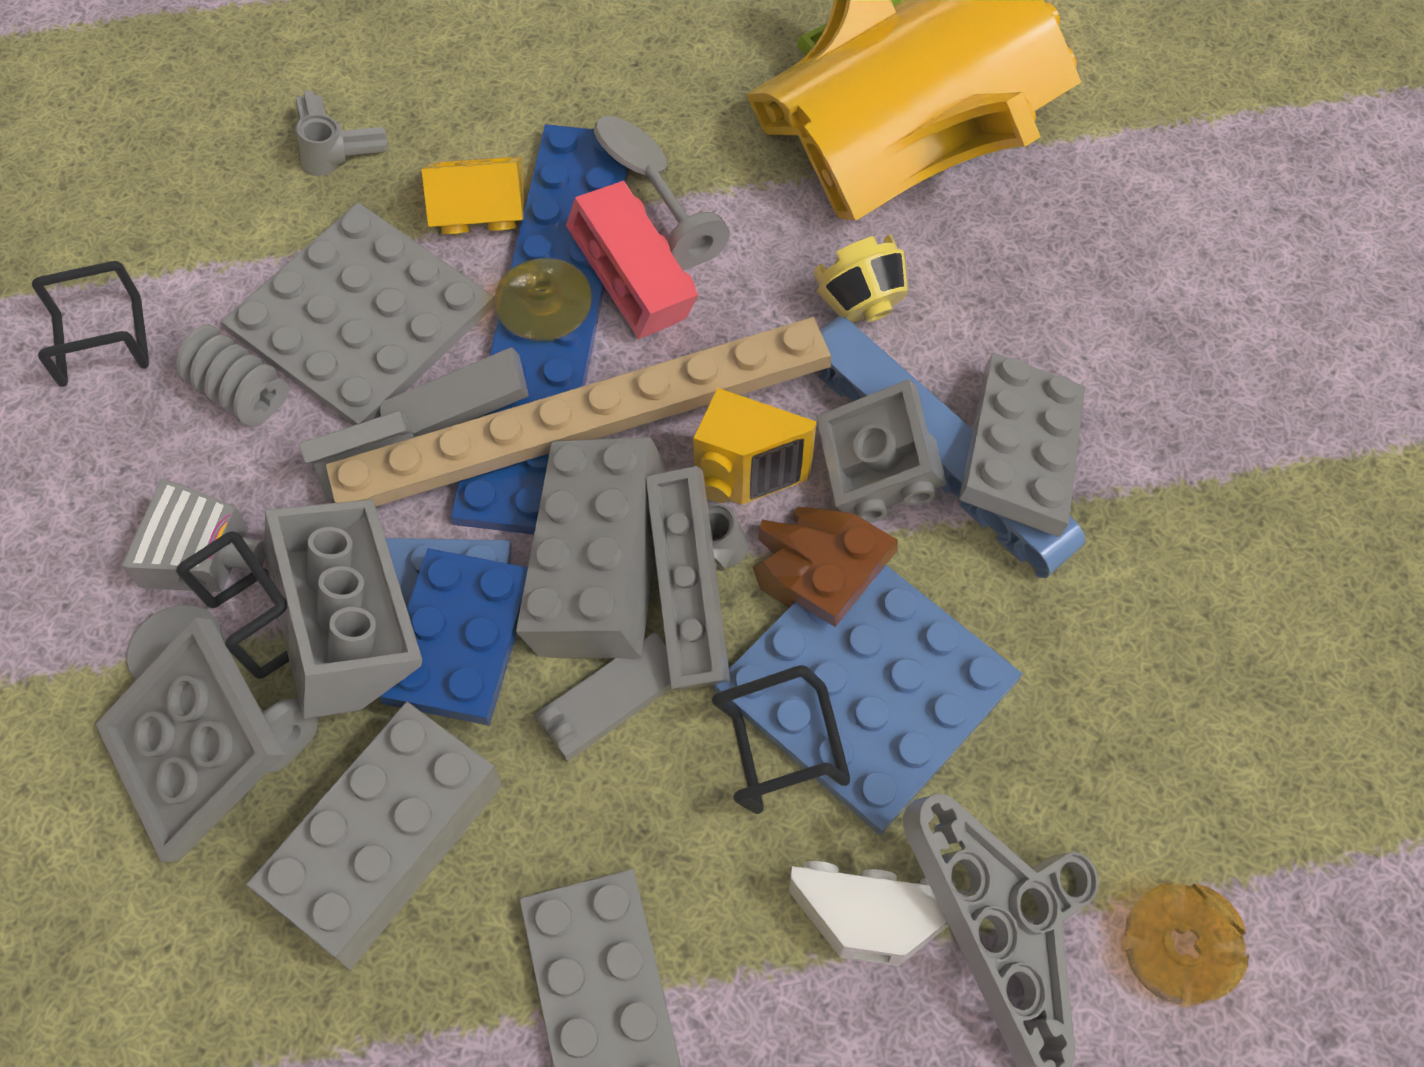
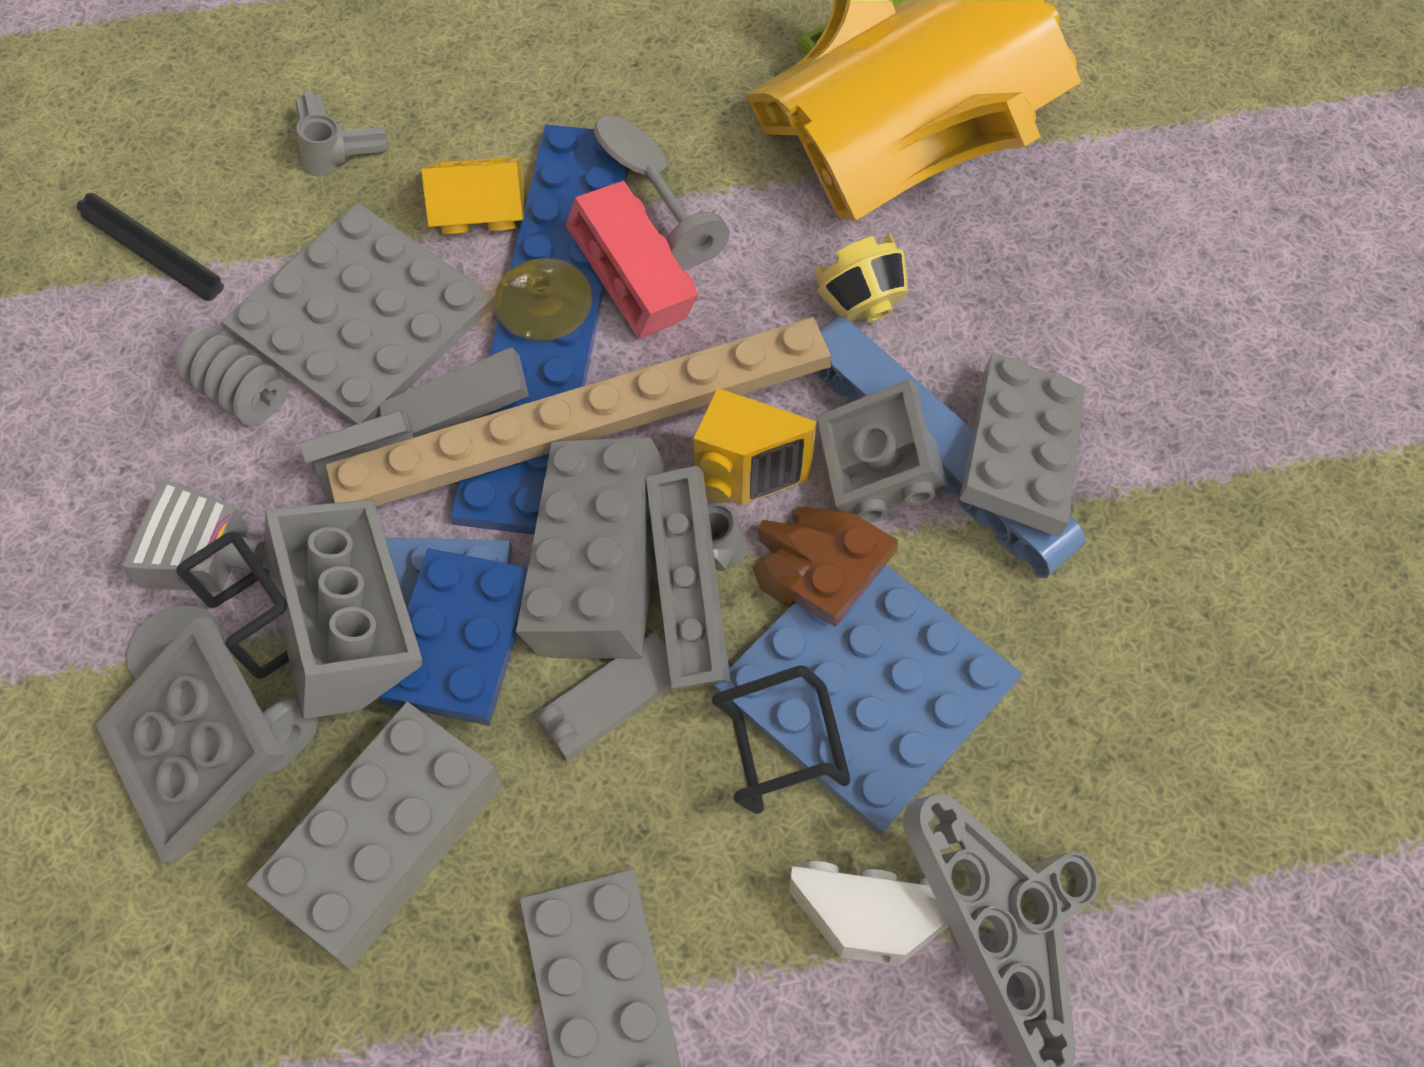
(138, 350): black piece -> none
(150, 247): none -> black axle
(1219, 944): clear yellow plate -> none

